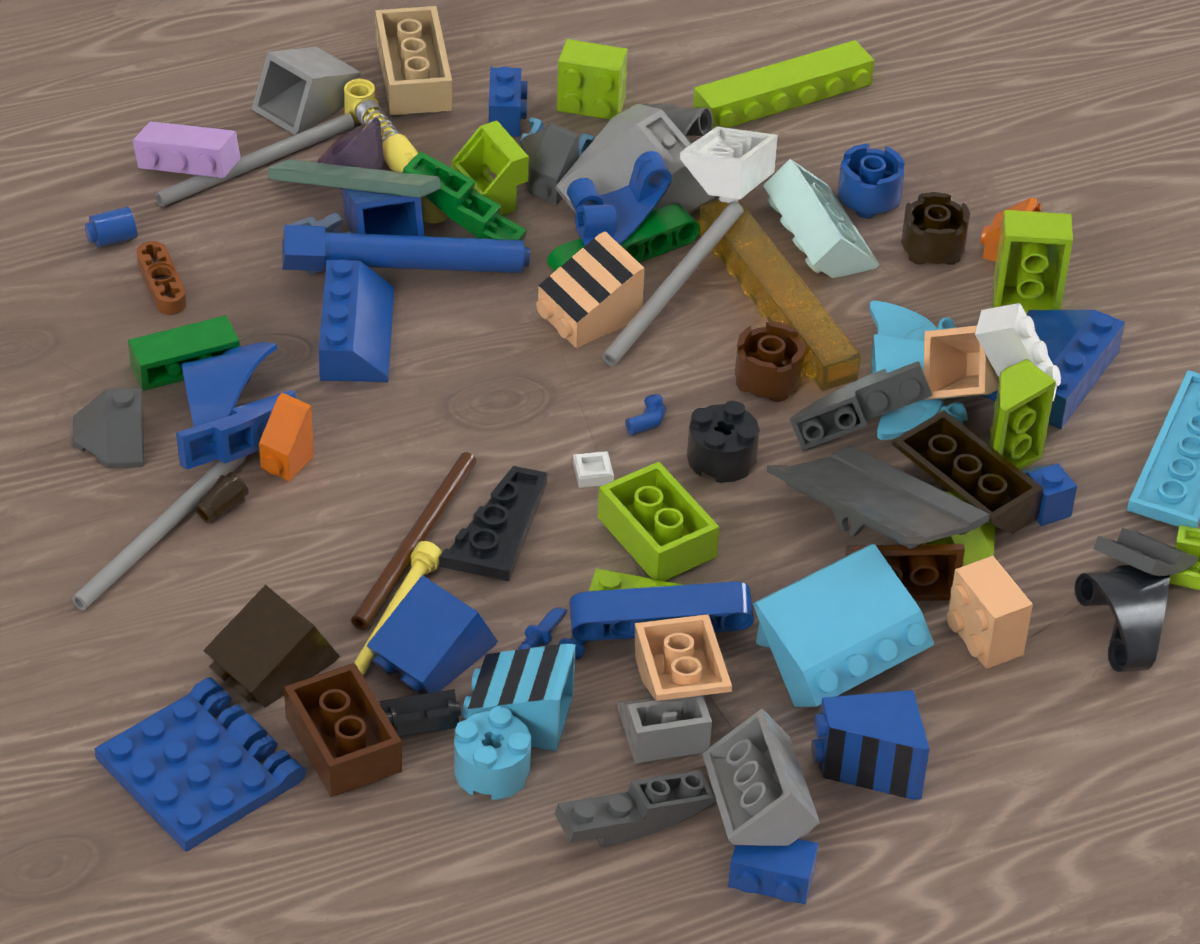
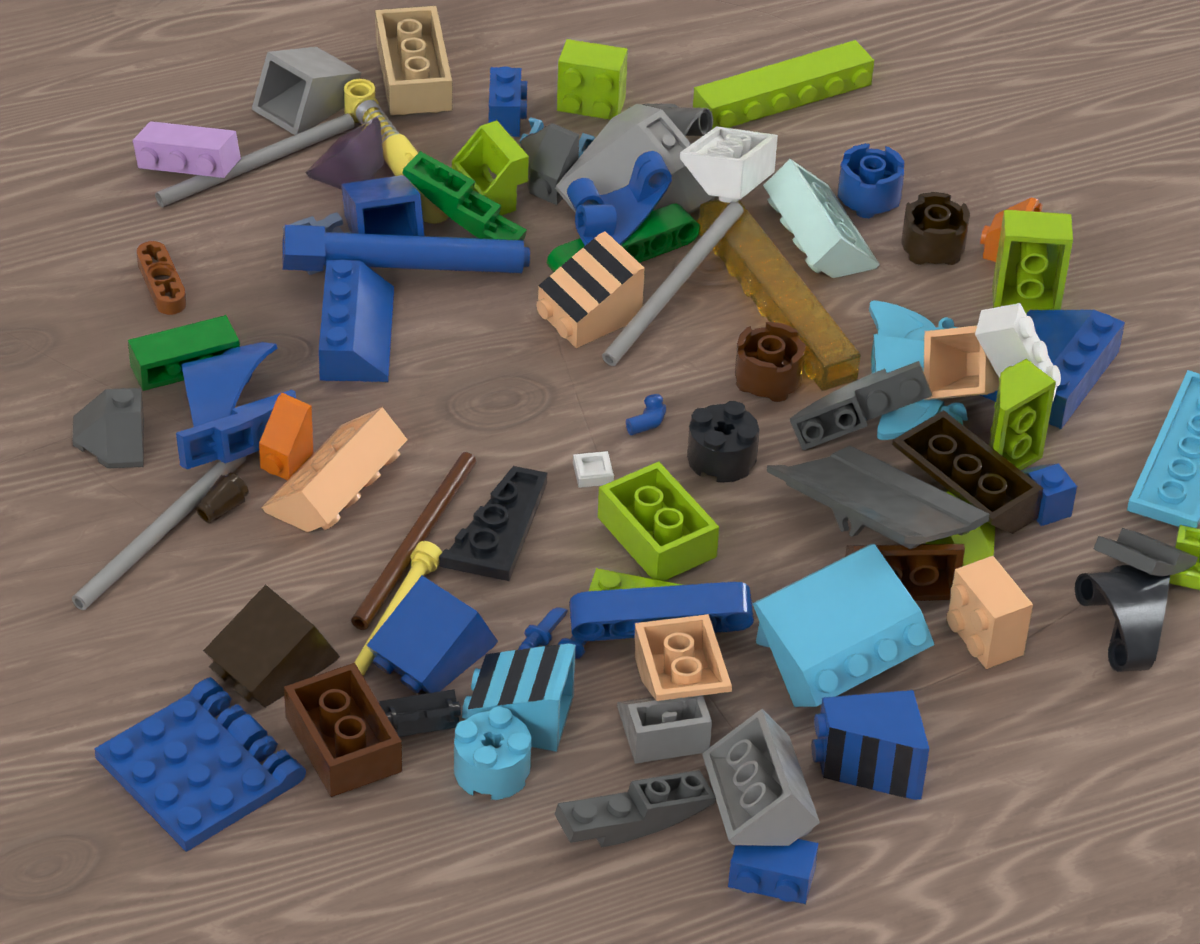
(111, 227): blue brick -> none
(337, 472): none -> light nougat slope
(354, 178): sand green tile -> none

